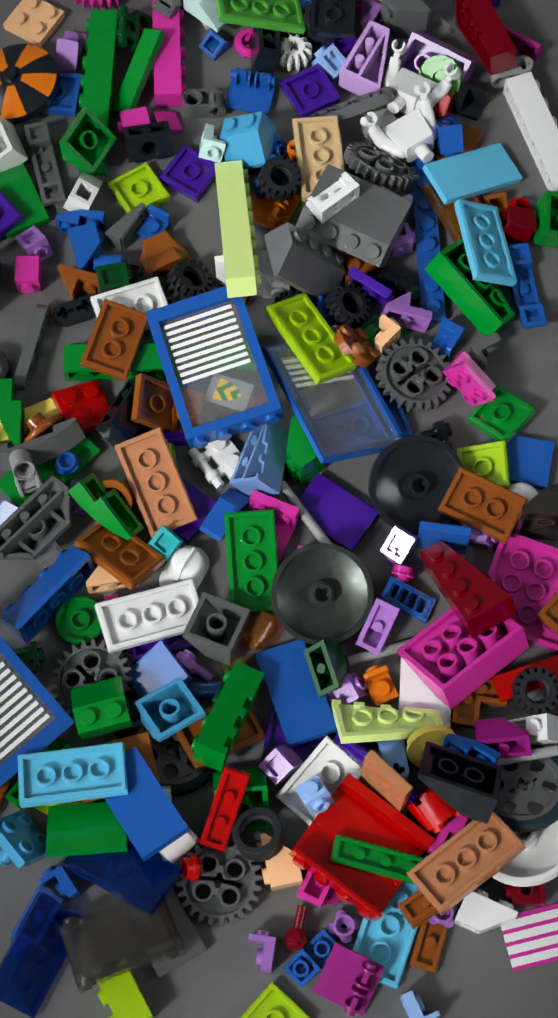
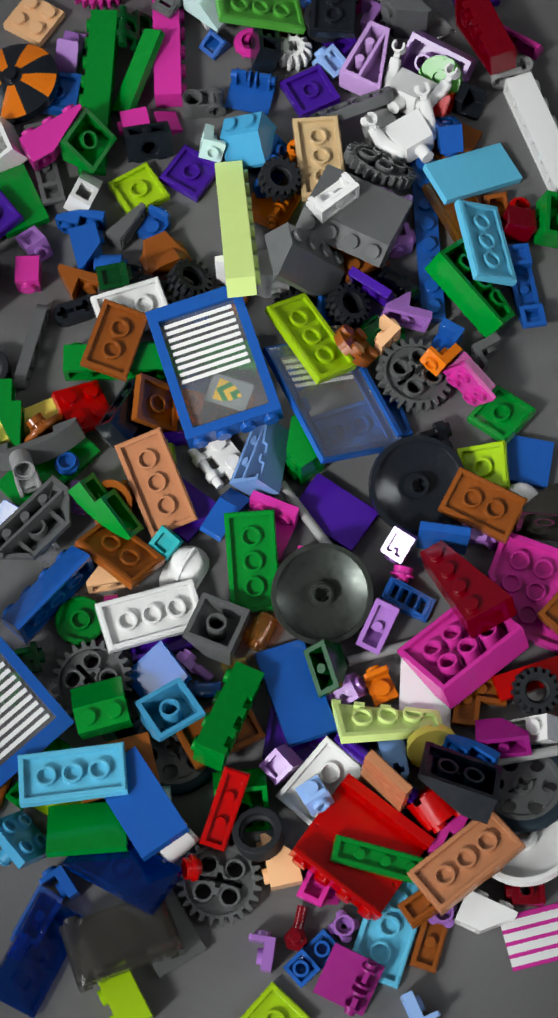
(42, 143): none -> dark pink slope
(438, 361): none -> orange bracket

